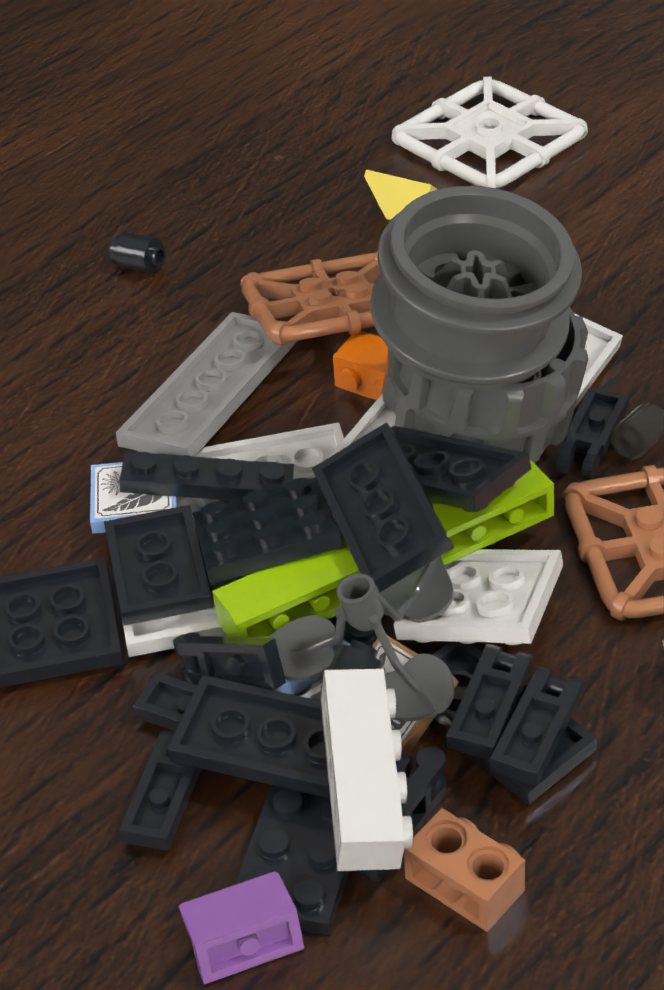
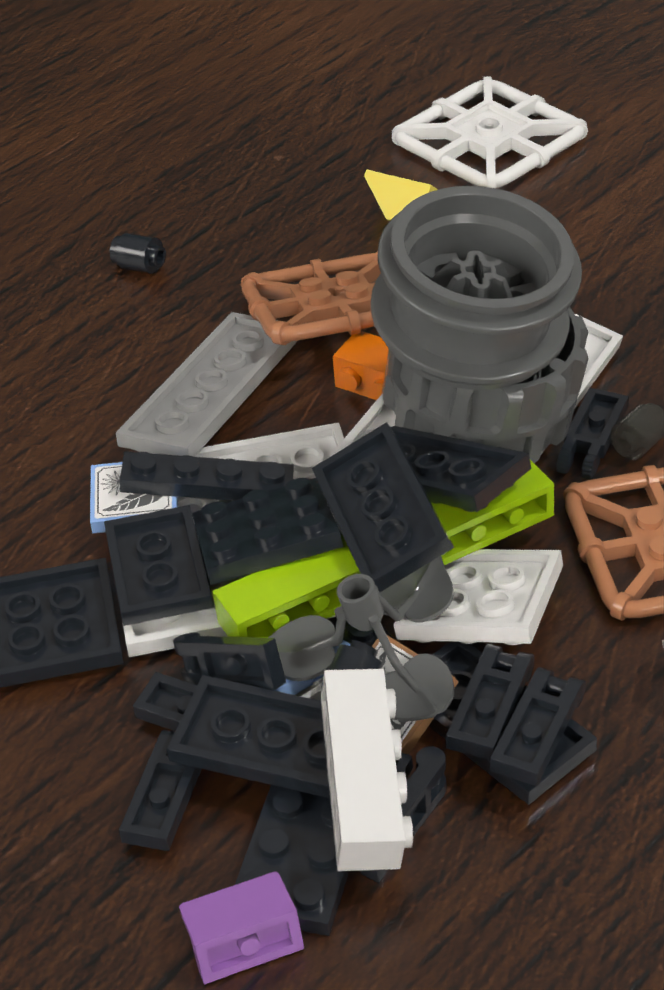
(460, 875): nougat brick -> none

